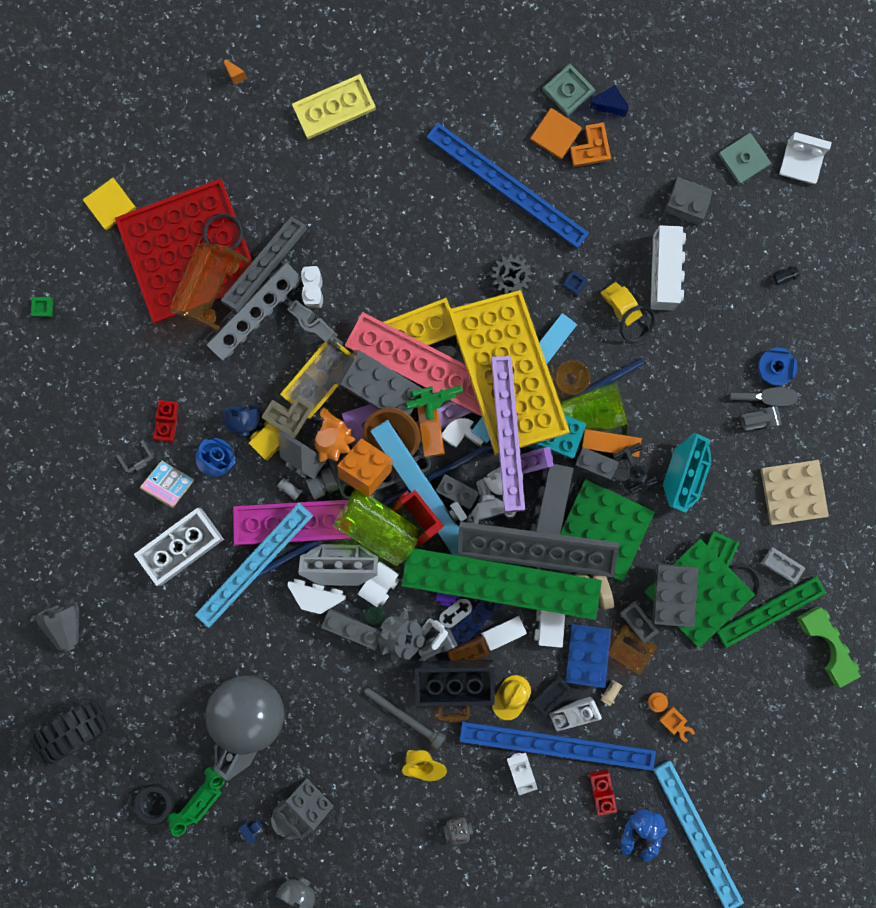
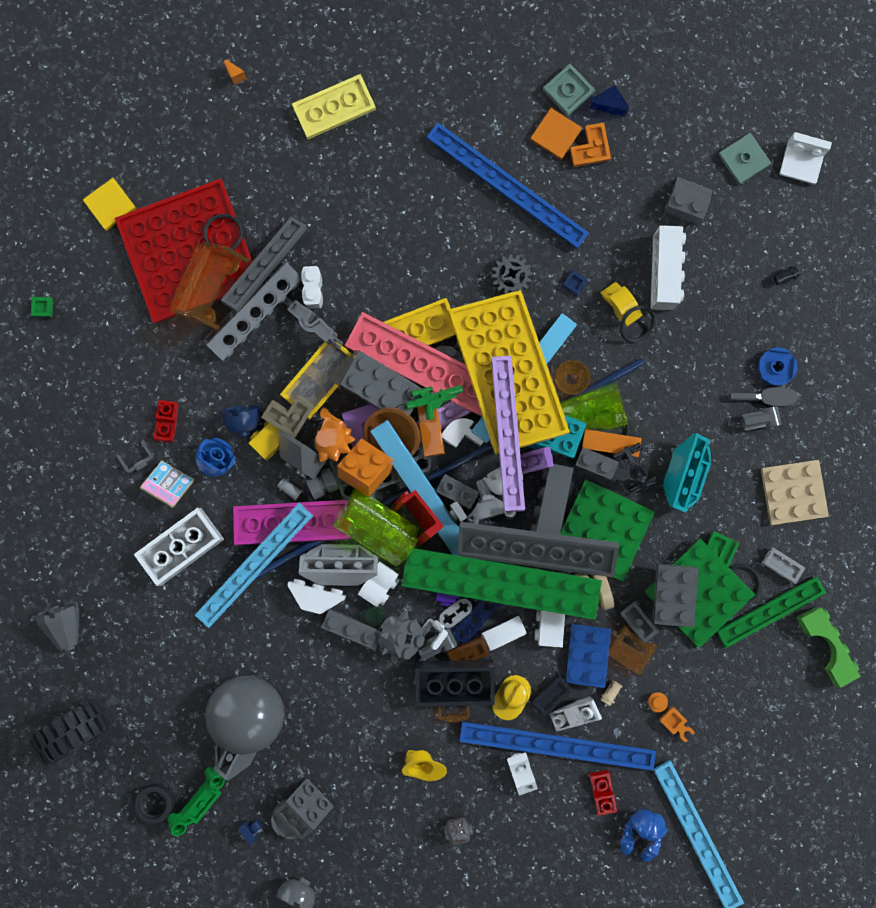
(434, 738): dark grey piece -> none

